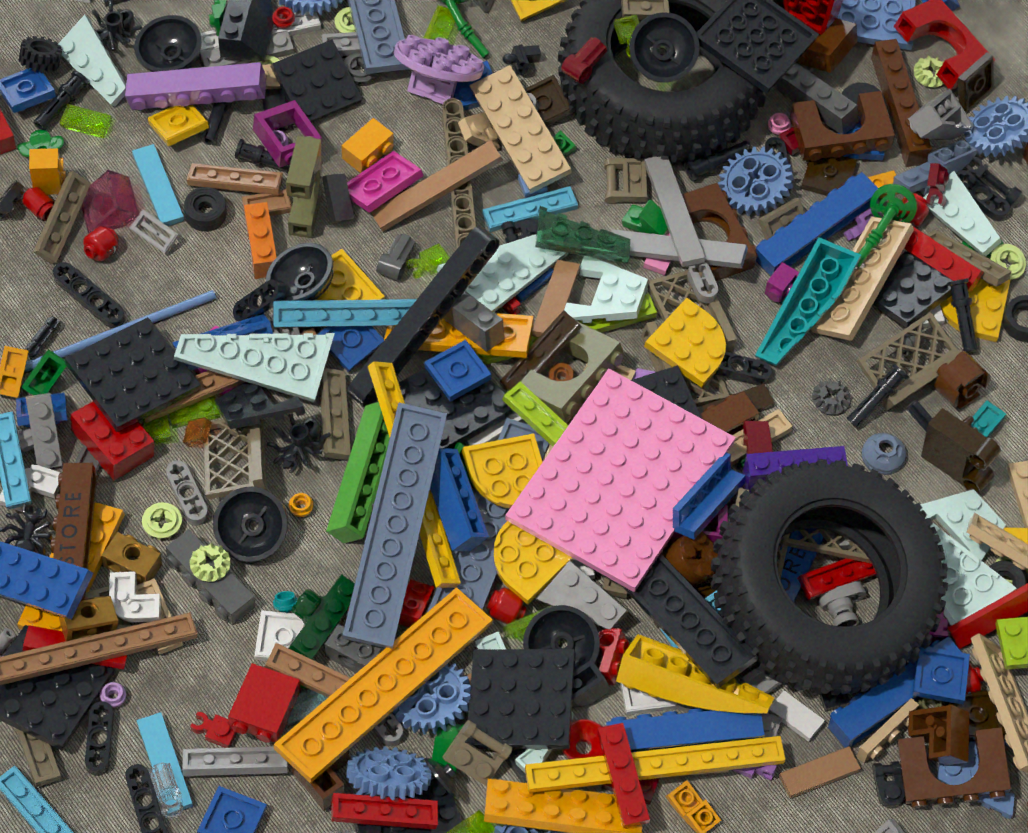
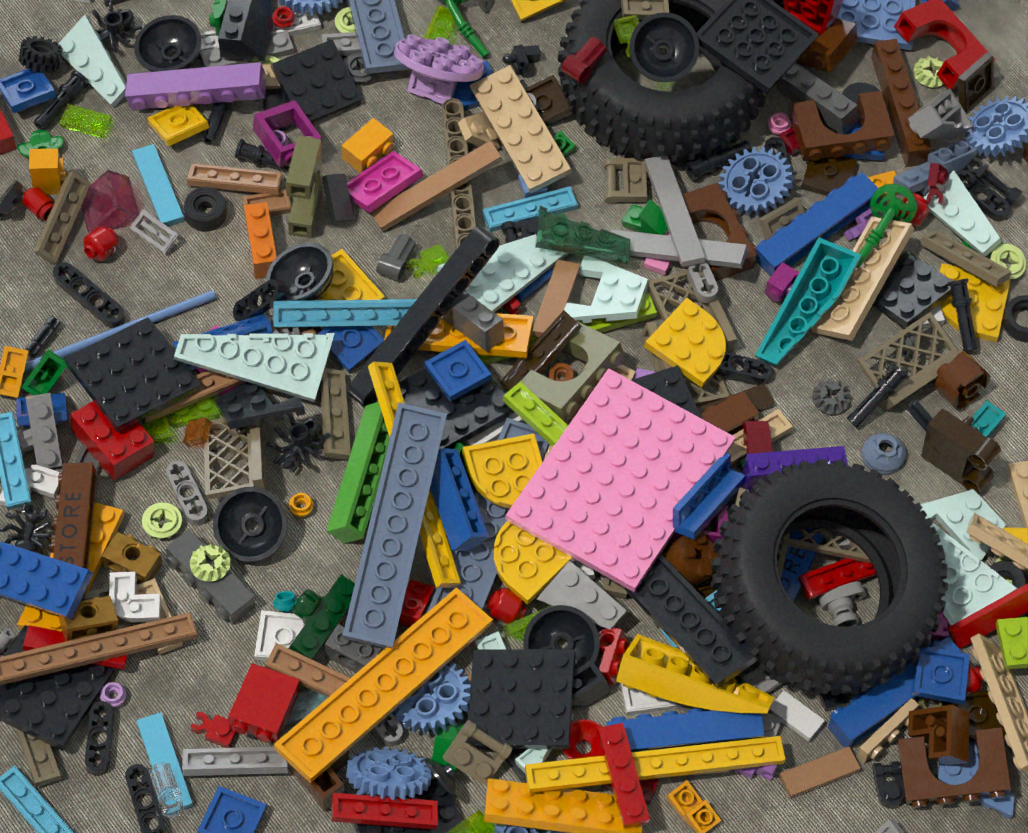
(942, 259): red plate -> none

